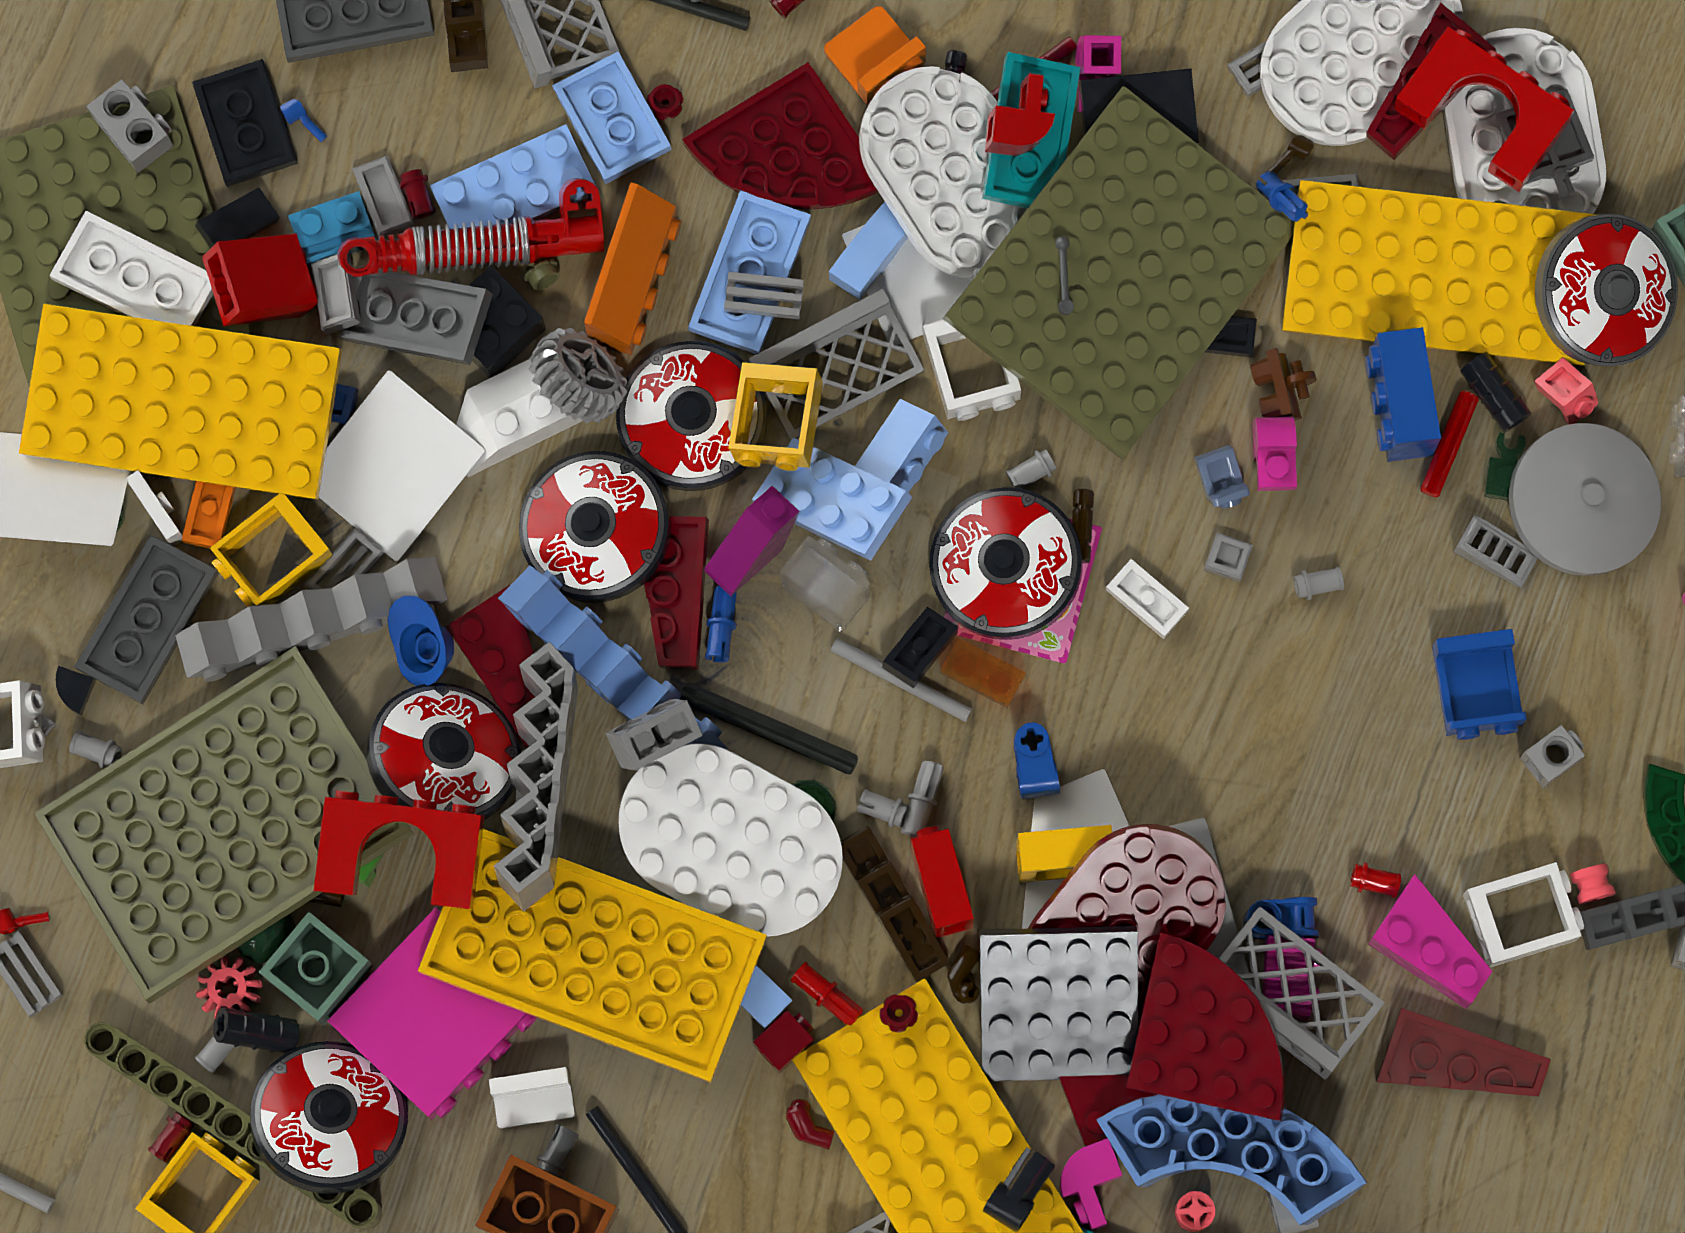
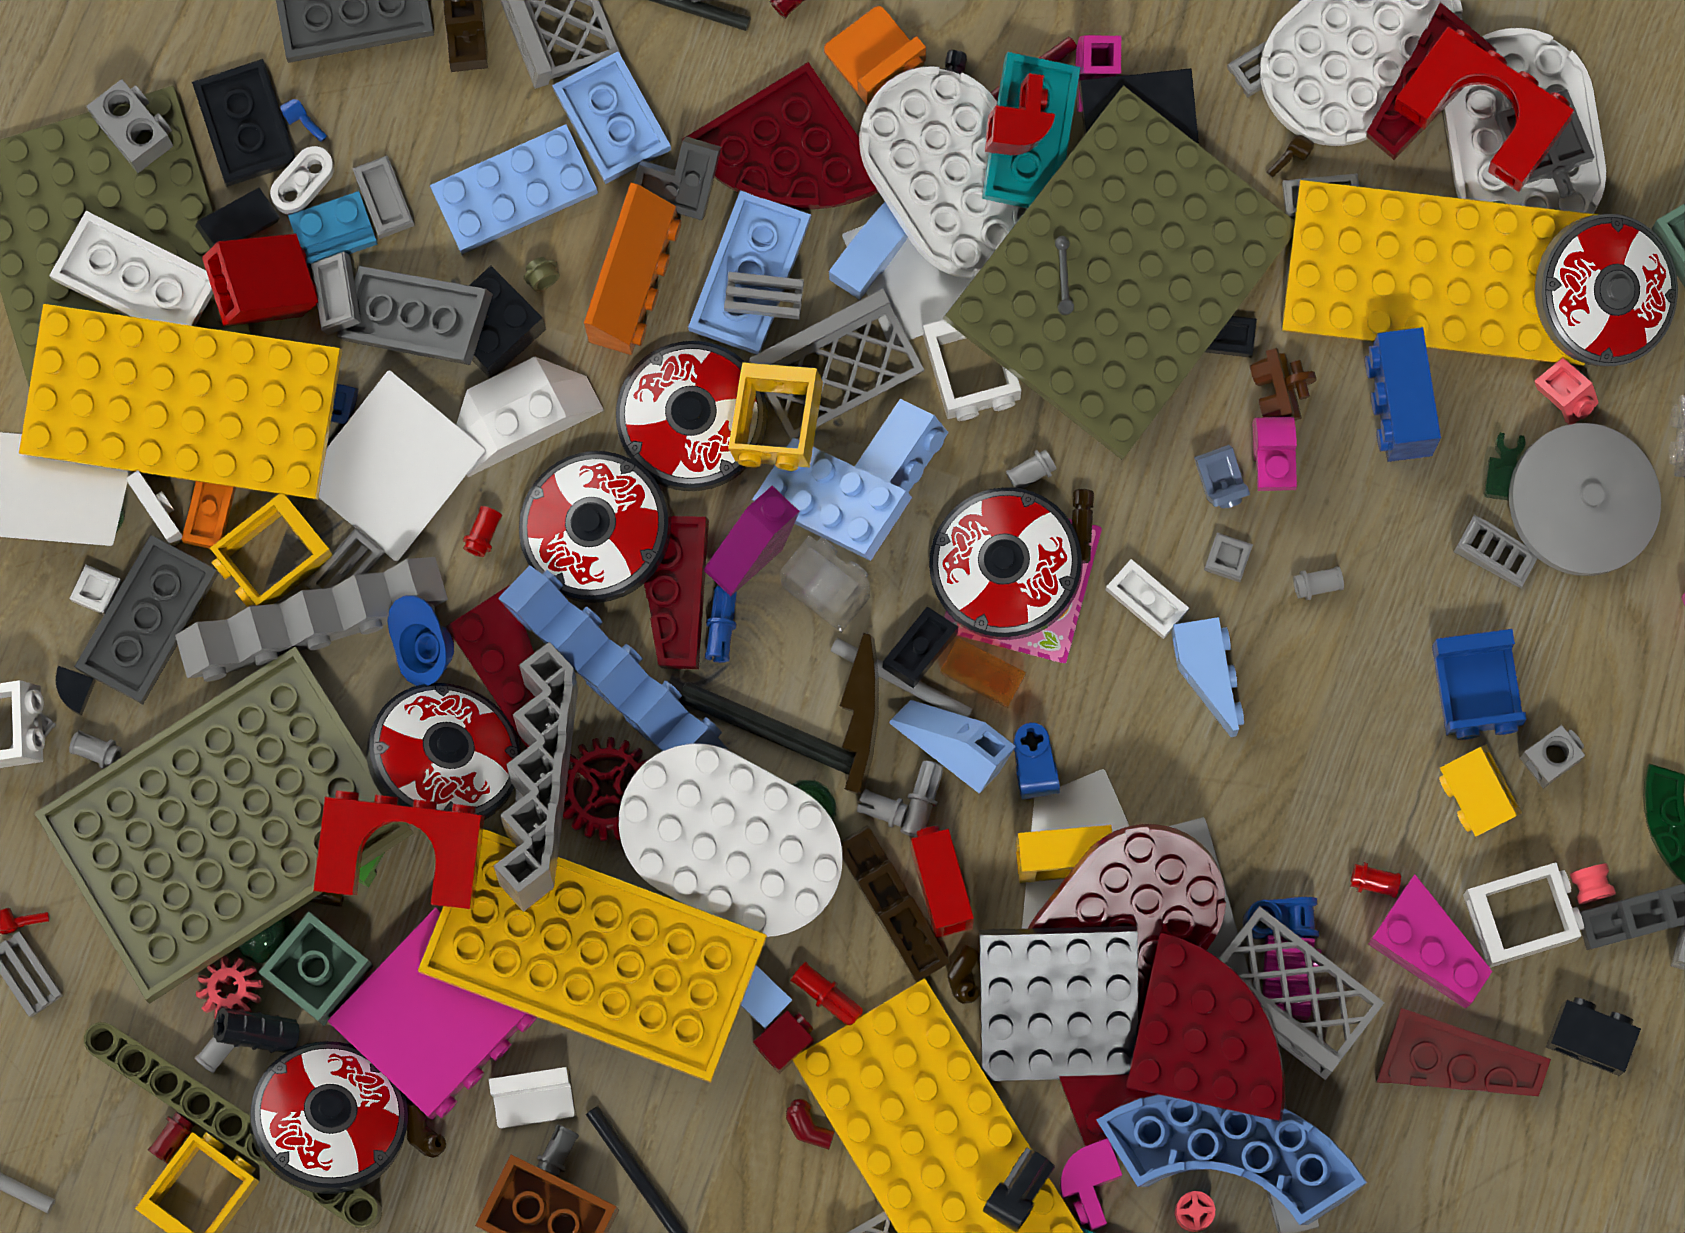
(95, 589): none -> white tile
(299, 180): none -> white plate
(417, 193): dark red pin -> none
(421, 1136): none -> dark brown arm
(482, 532): none -> red pin
(487, 244): red piece -> none
(578, 375): light grey gear -> none
(596, 801): none -> dark red gear
(654, 734): light grey brick -> none
(661, 93): dark red plate -> none
(691, 181): none -> dark grey plate
(862, 699): none -> dark brown slope
(903, 1003): dark red plate -> none
(957, 742): none -> light blue slope
(1203, 663): none -> light blue slope
(1282, 196): blue axle -> none
(1449, 444): red axle -> none
(1479, 791): none -> yellow brick
(1495, 392): black axle -> none
(1593, 1036): none -> black brick

